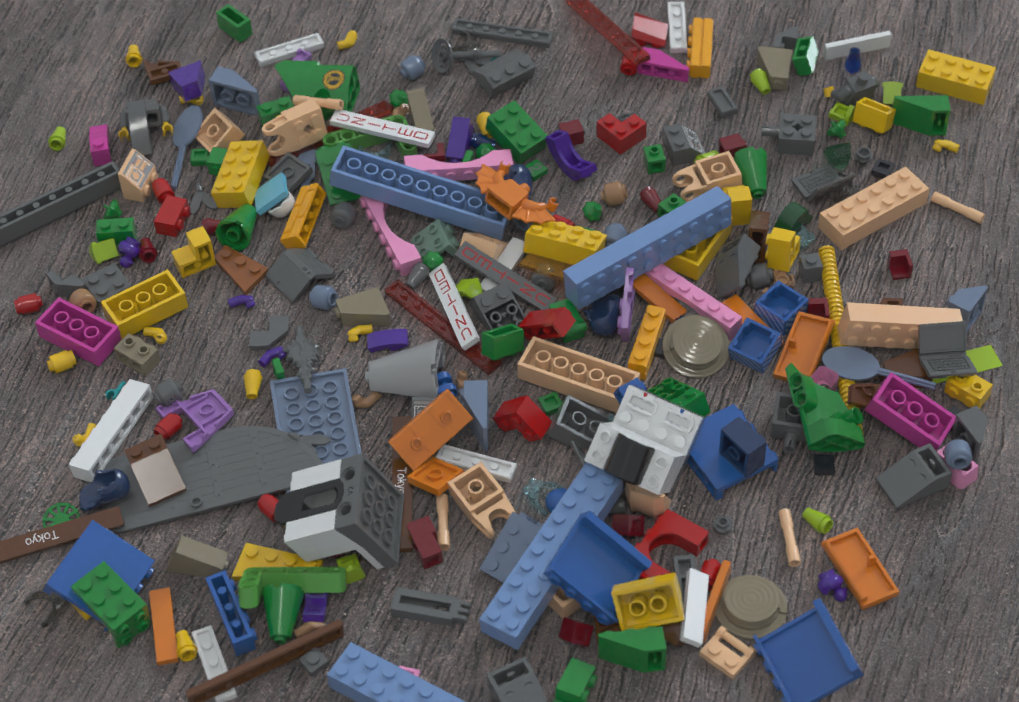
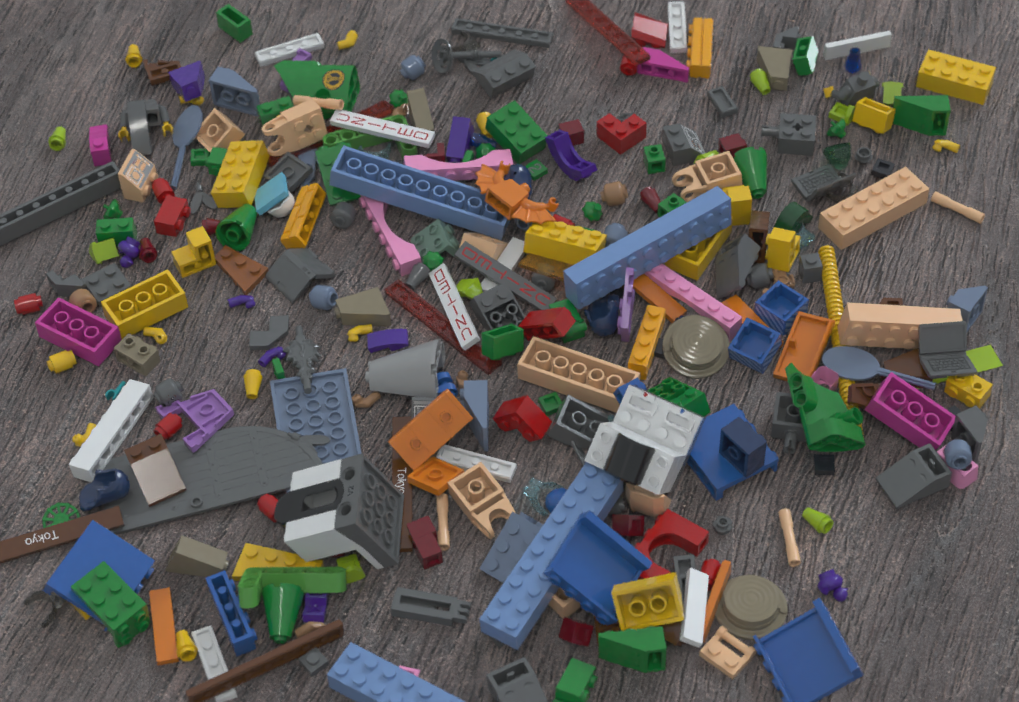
(818, 307): dark red panel -> none
(860, 568): orange container -> none
(900, 264): dark red panel -> none

